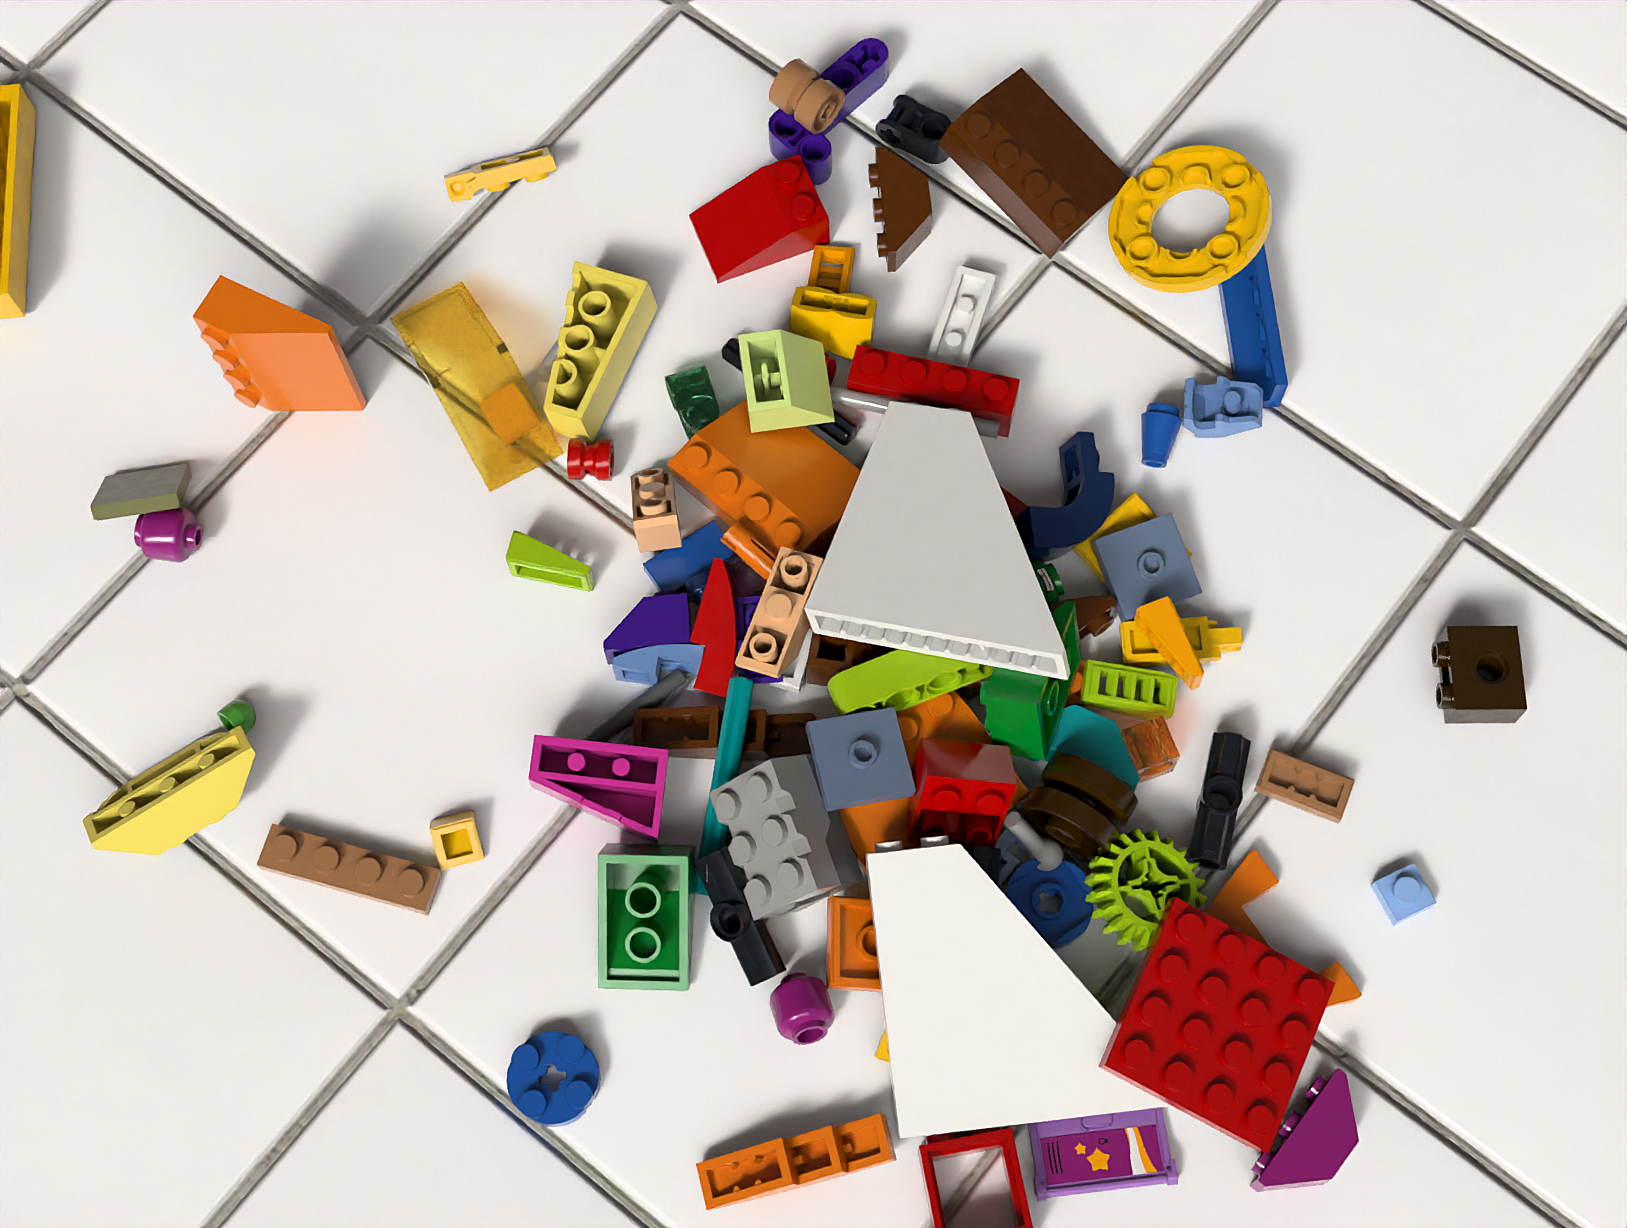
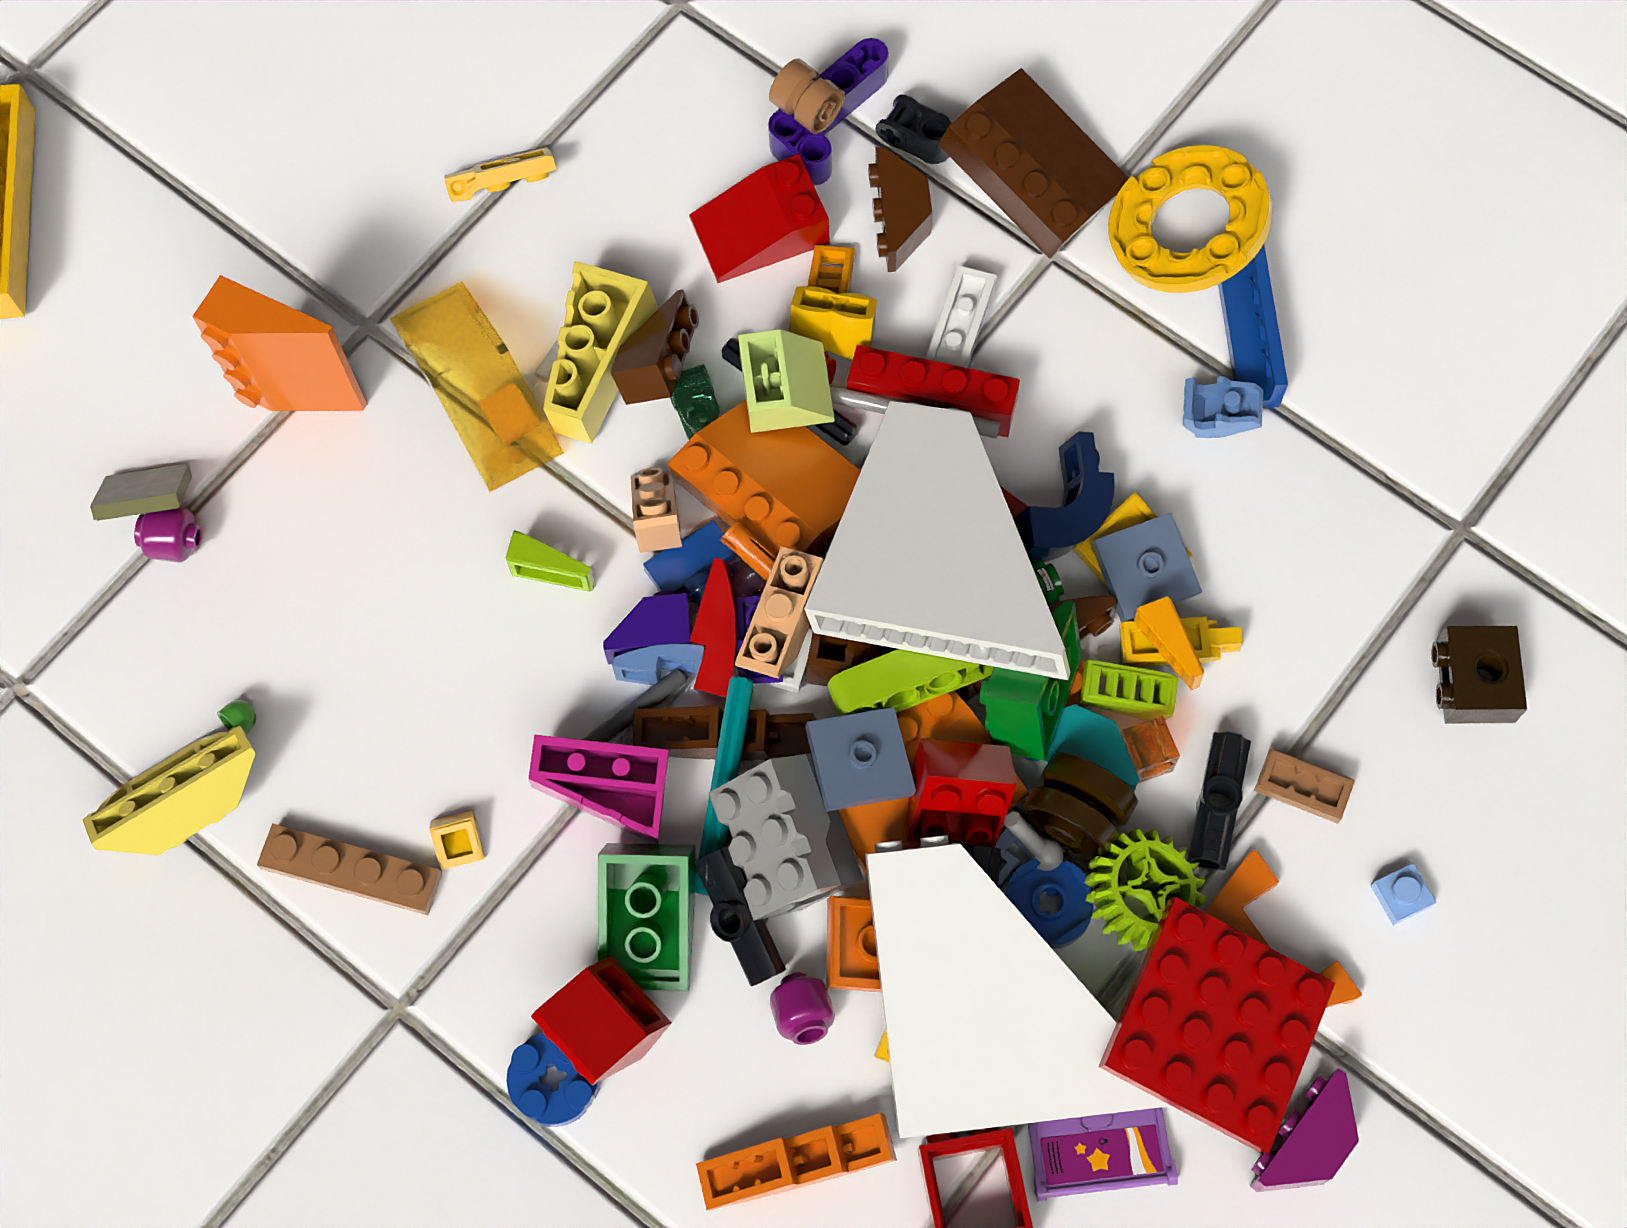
(590, 459): red wheel -> none
(601, 1021): none -> red slope
(655, 353): none -> reddish brown slope
(1158, 433): blue cone -> none

